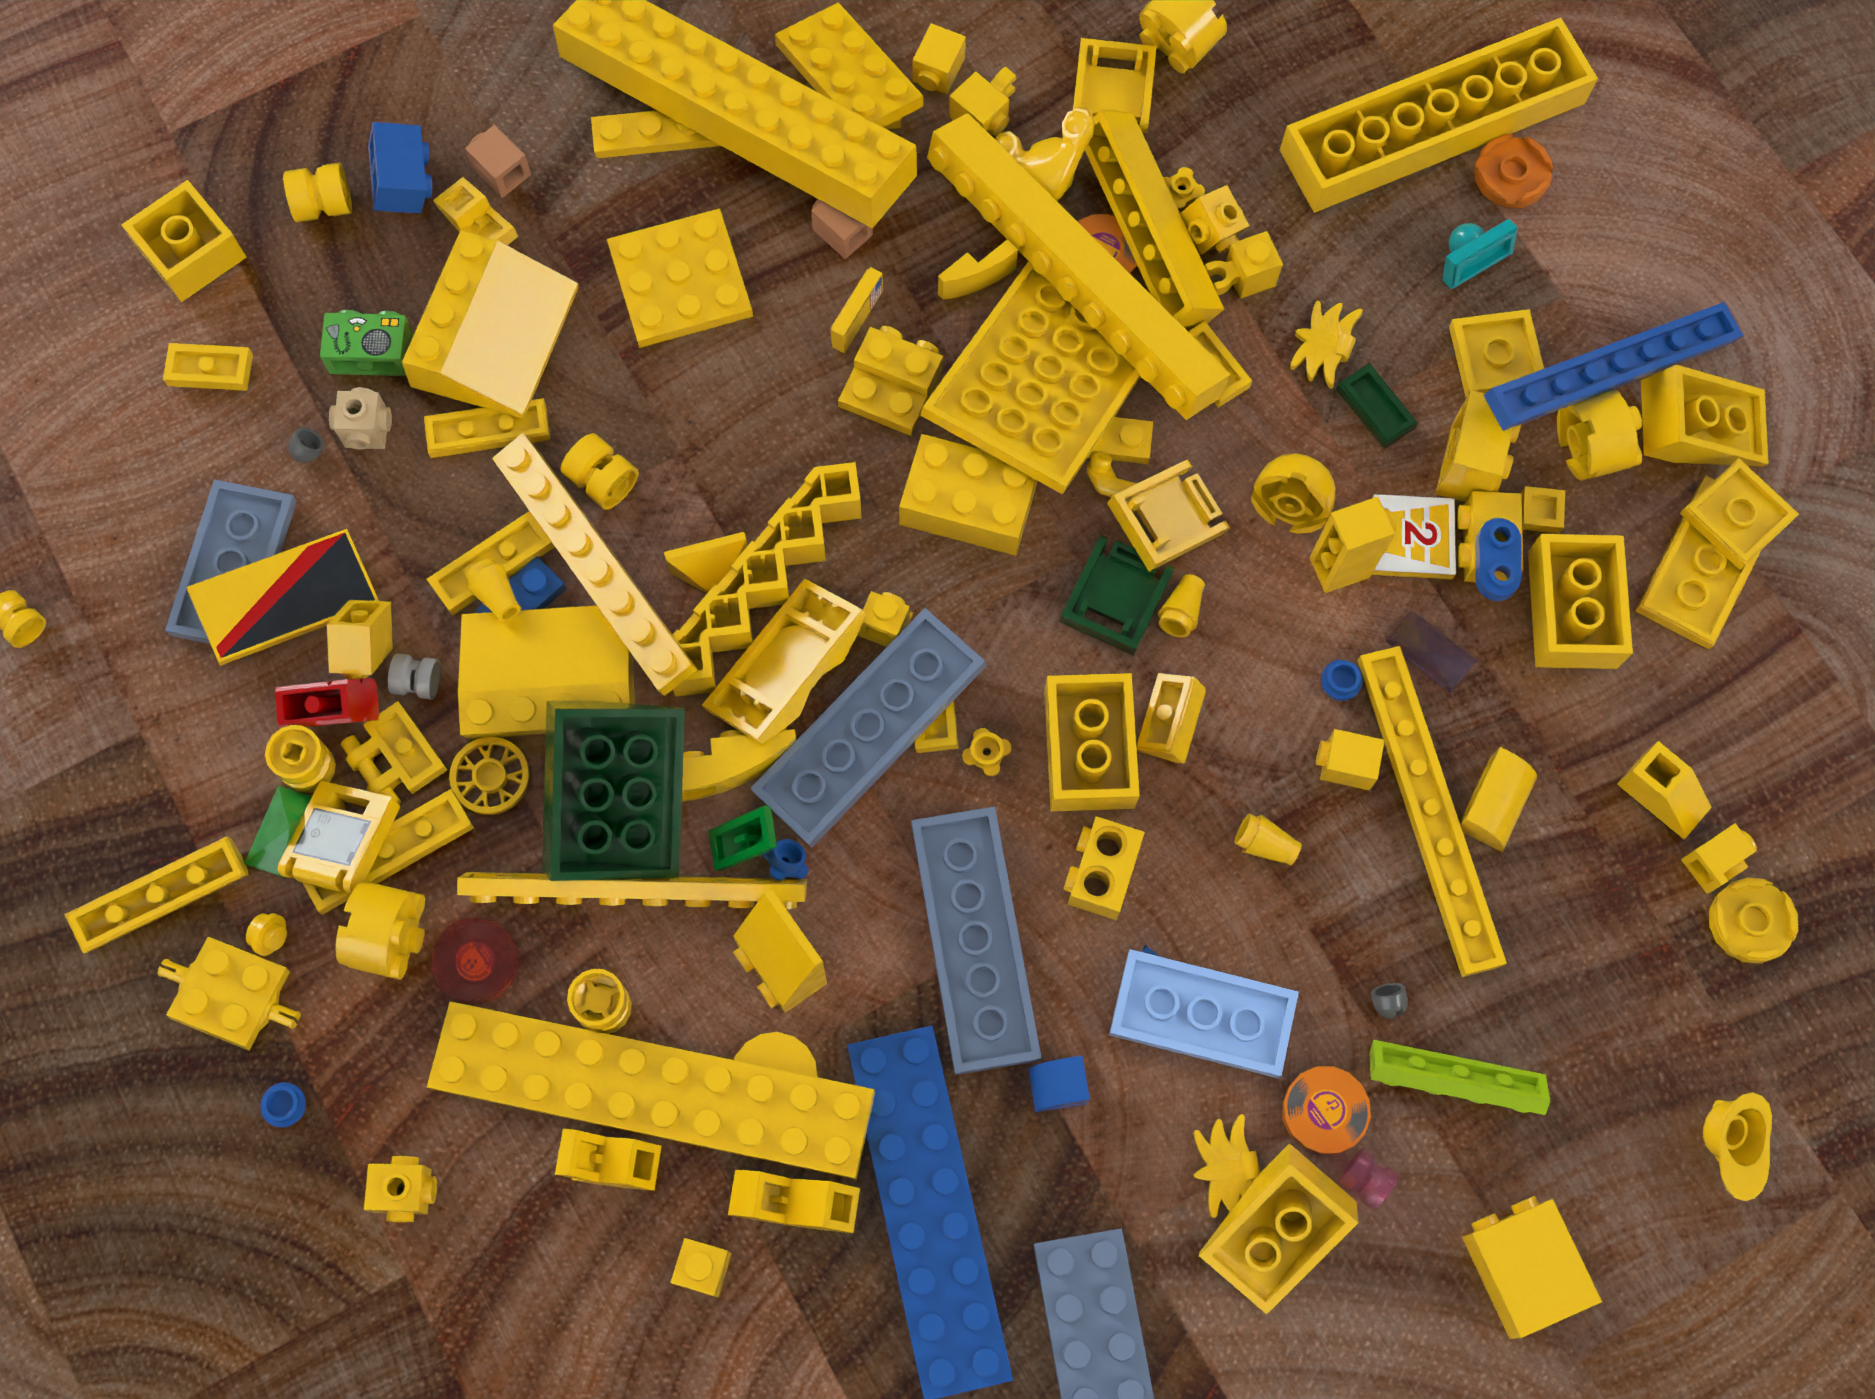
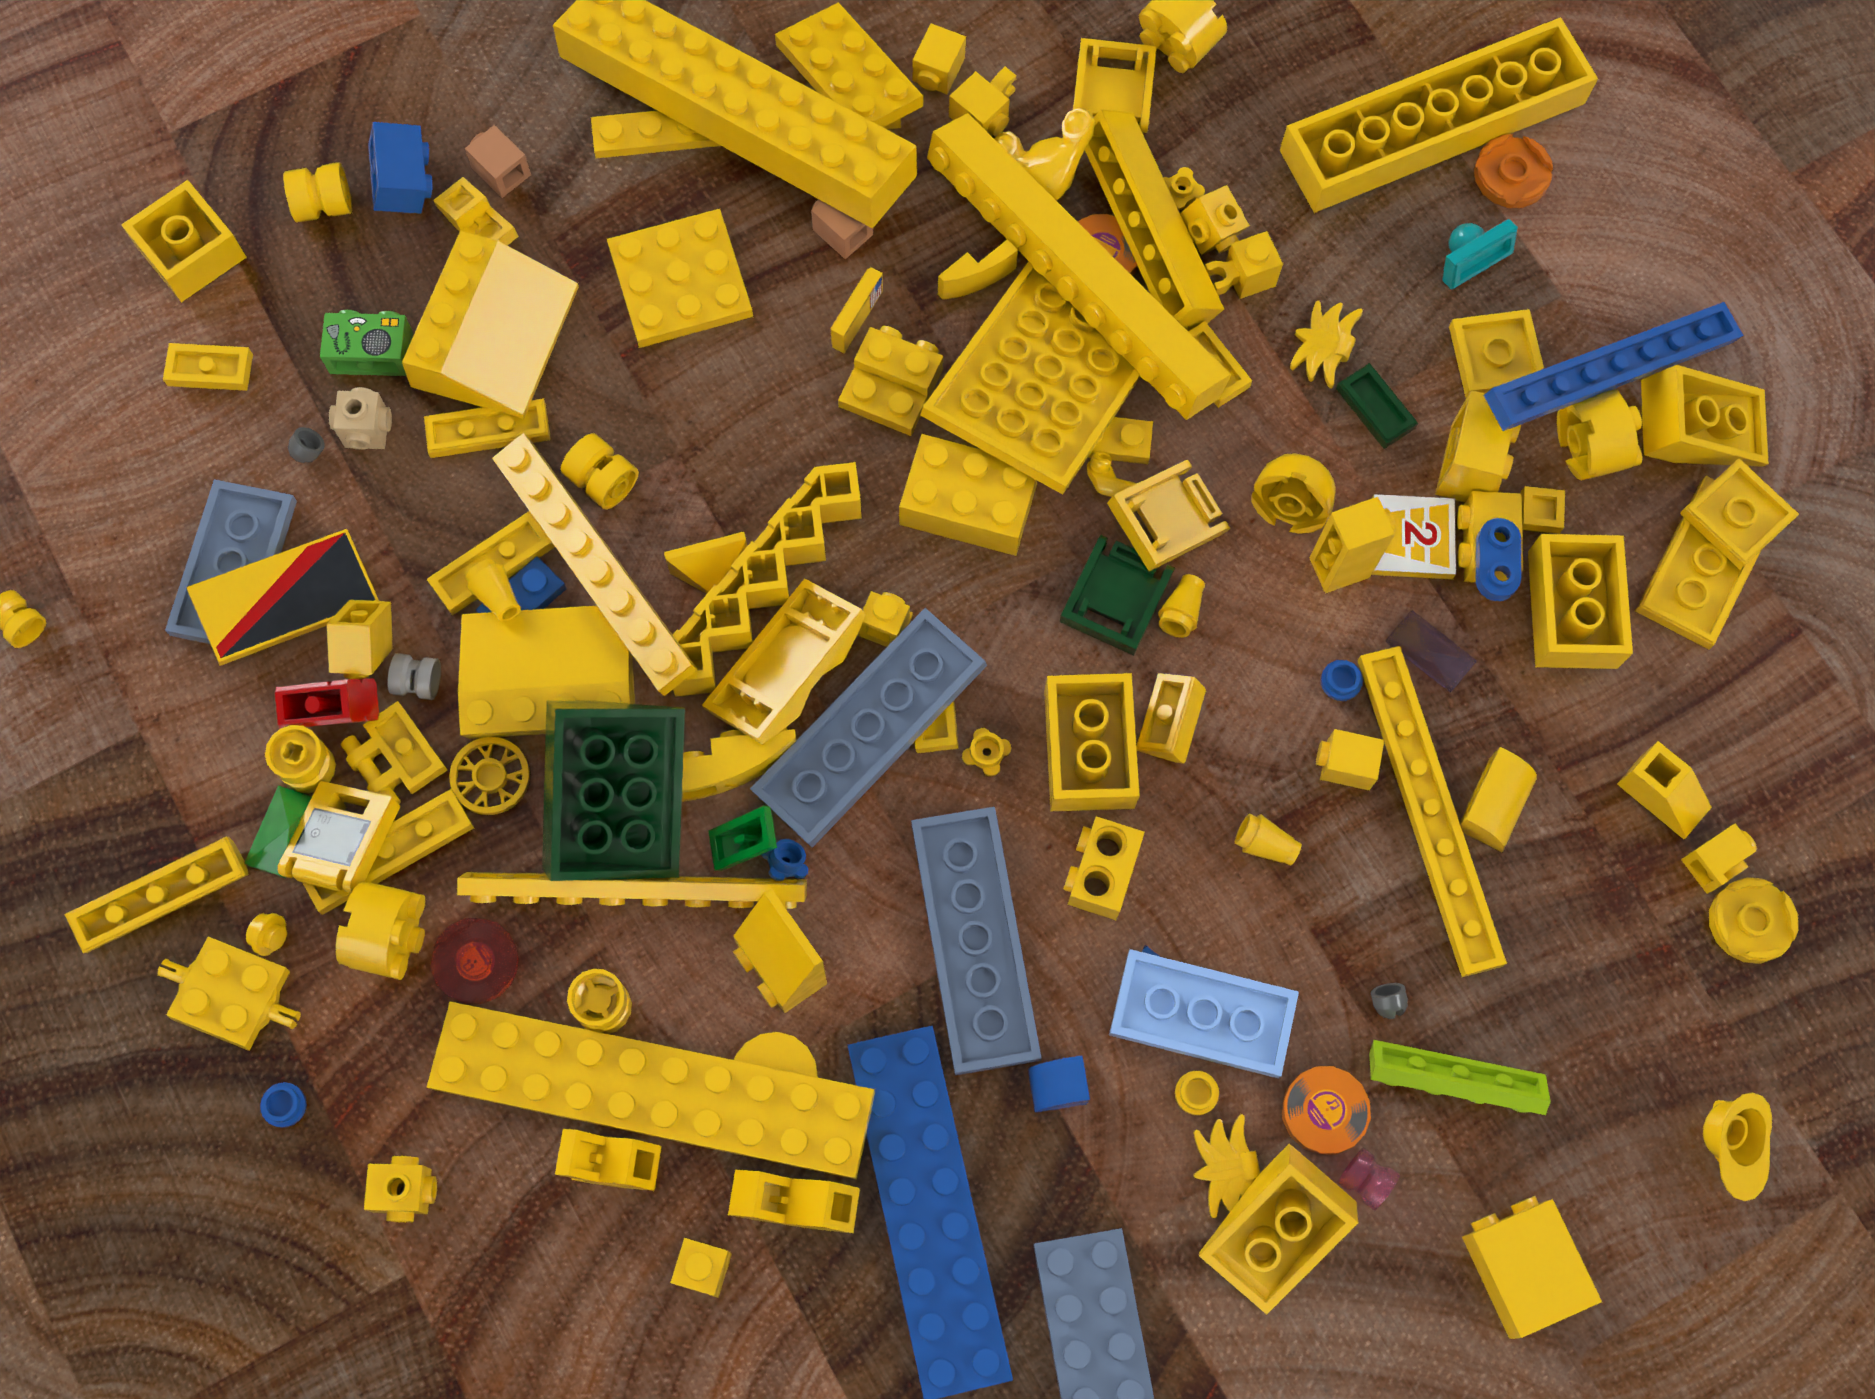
(1196, 1093): none -> yellow plate

